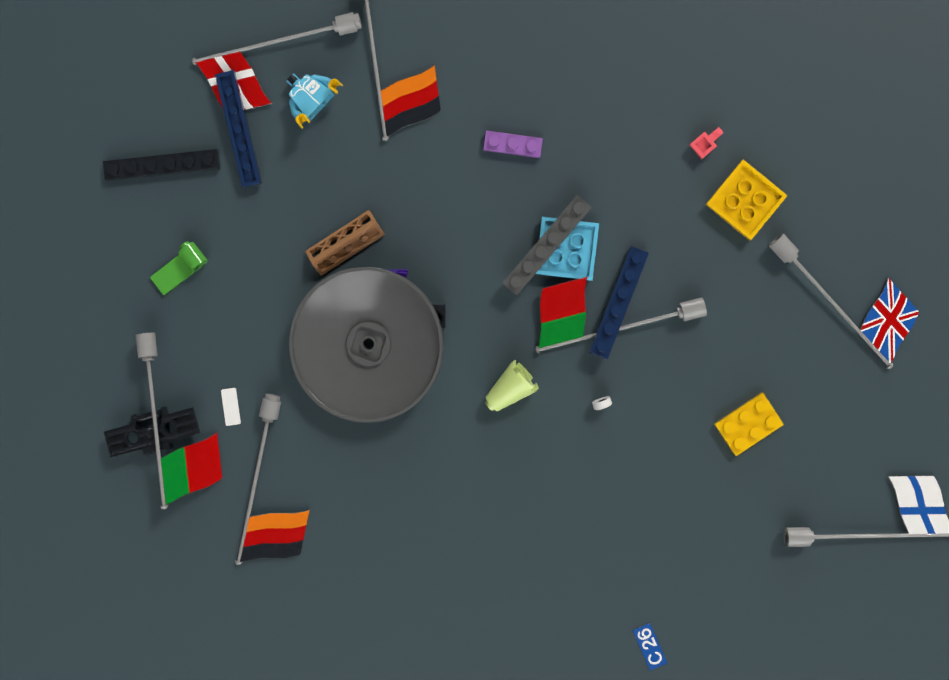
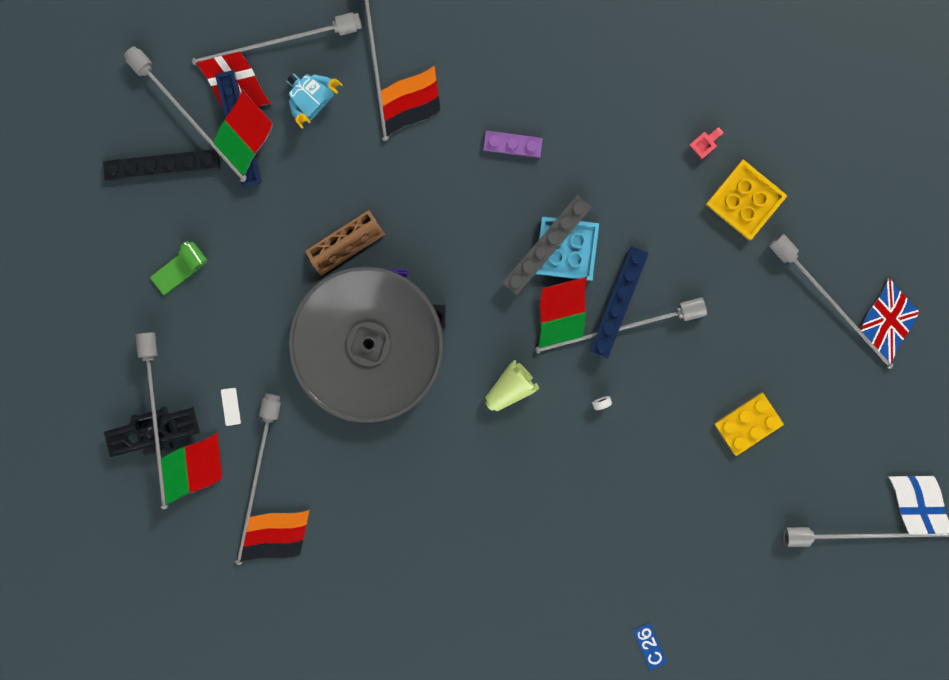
(239, 134): none -> flag

